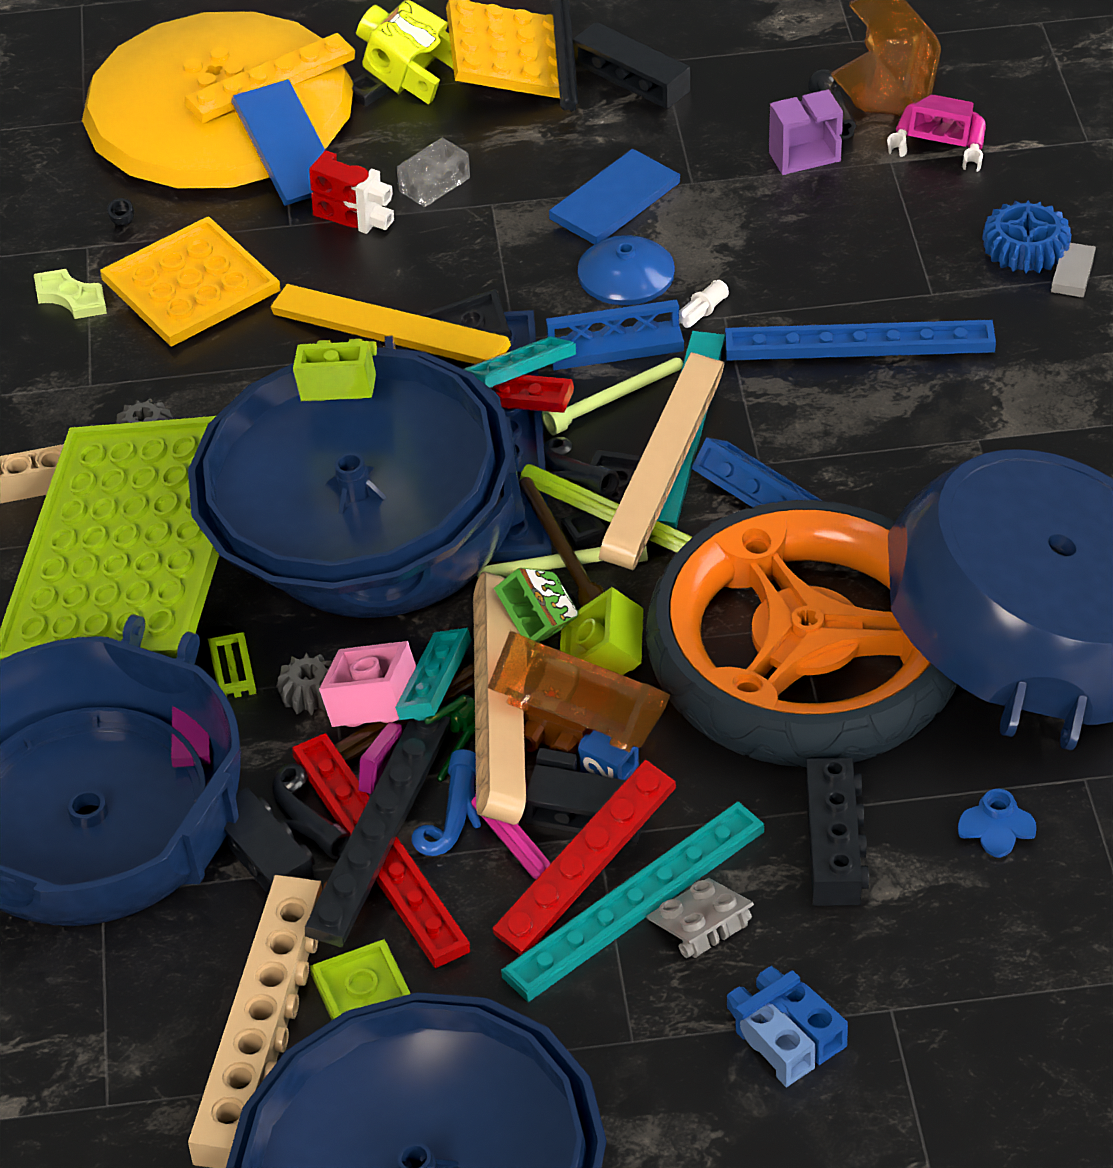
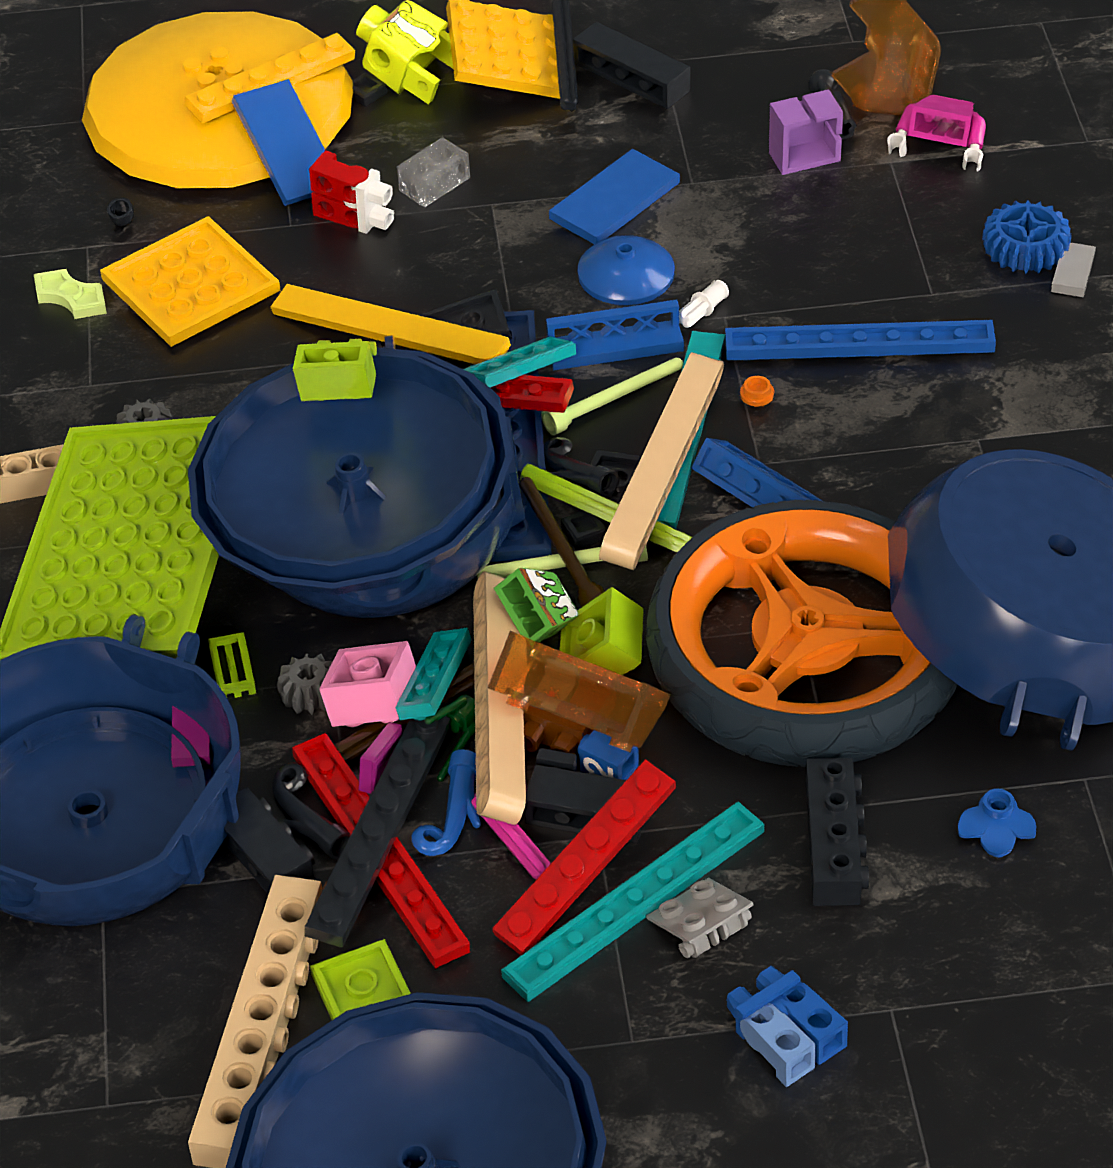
(757, 391): none -> orange plate

